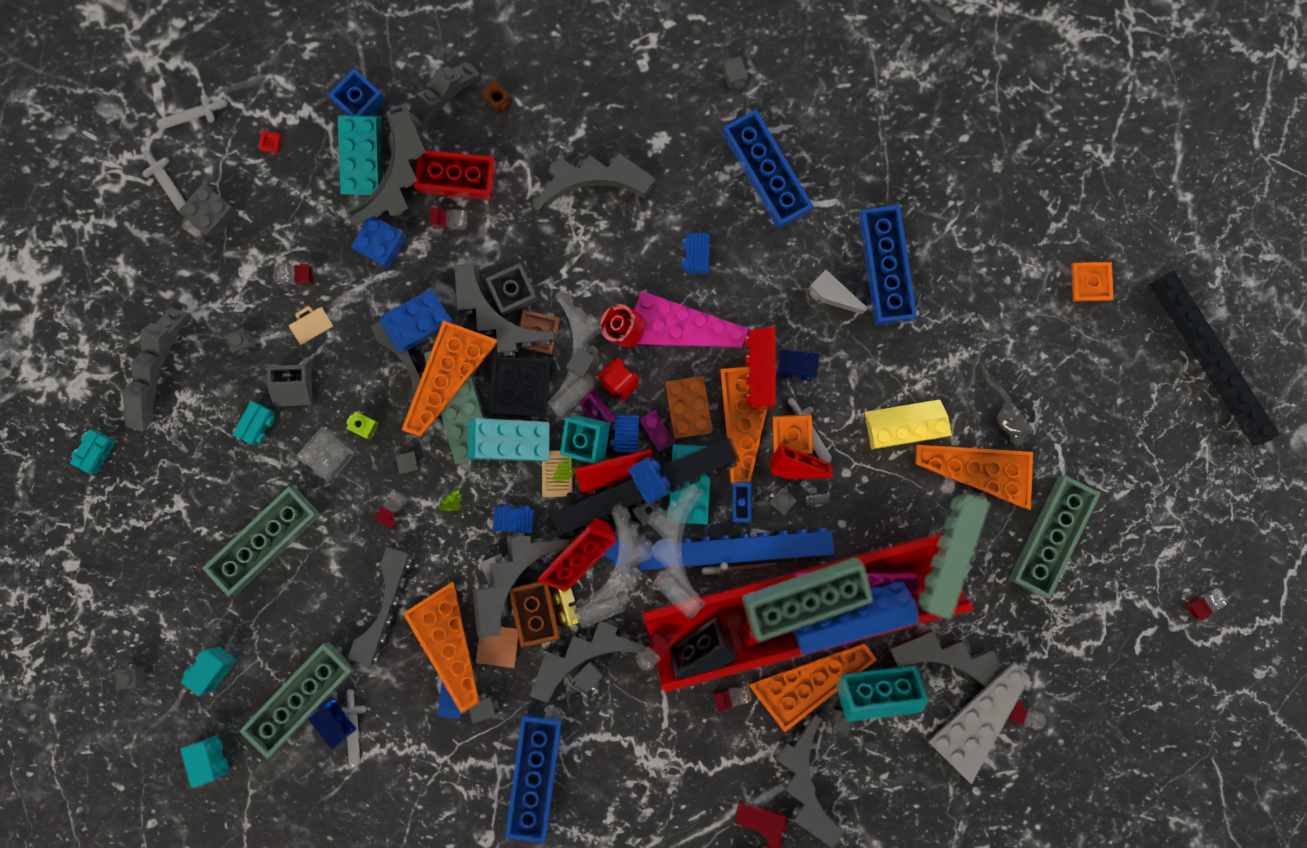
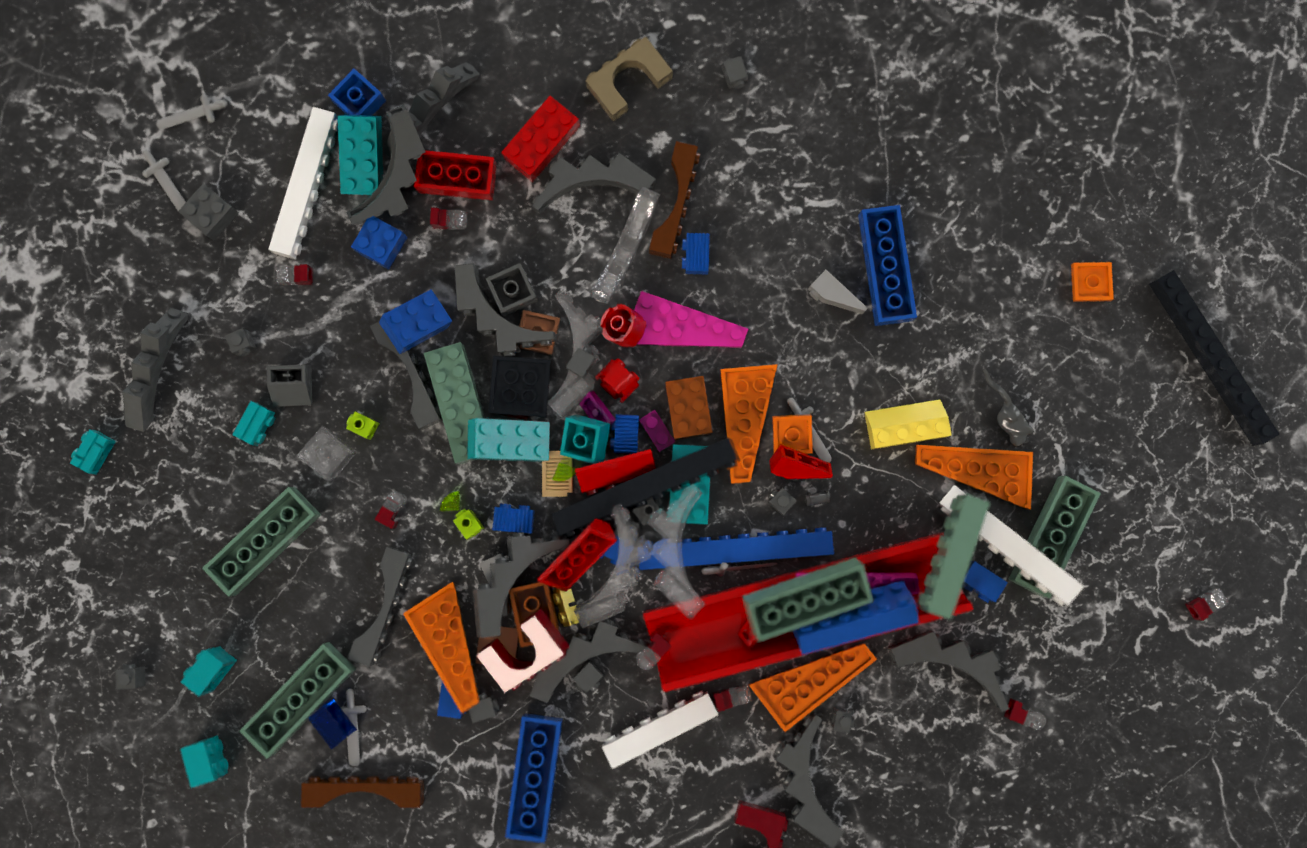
(270, 142): red tile -> none
(304, 183): none -> white brick
(310, 325): tan piece -> none
(403, 793): none -> reddish brown arch
(407, 462): dark grey tile -> none
(450, 365): orange wing -> none
(468, 523): none -> lime brick
(494, 90): reddish brown brick -> none
(511, 672): none -> arch
(541, 138): none -> red brick
(627, 246): none -> clear arch
(640, 56): none -> dark tan arch
(649, 480): blue brick -> none
(659, 729): none -> white brick
(664, 237): none -> reddish brown arch
(703, 650): black slope -> none
(741, 502): blue brick -> none
(761, 368): red slope -> none
(767, 169): blue brick -> none
(798, 365): clear blue brick -> none
(881, 693): teal brick -> none
(973, 730): light grey wing -> none
(983, 582): none -> blue brick
(1023, 555): none -> white brick

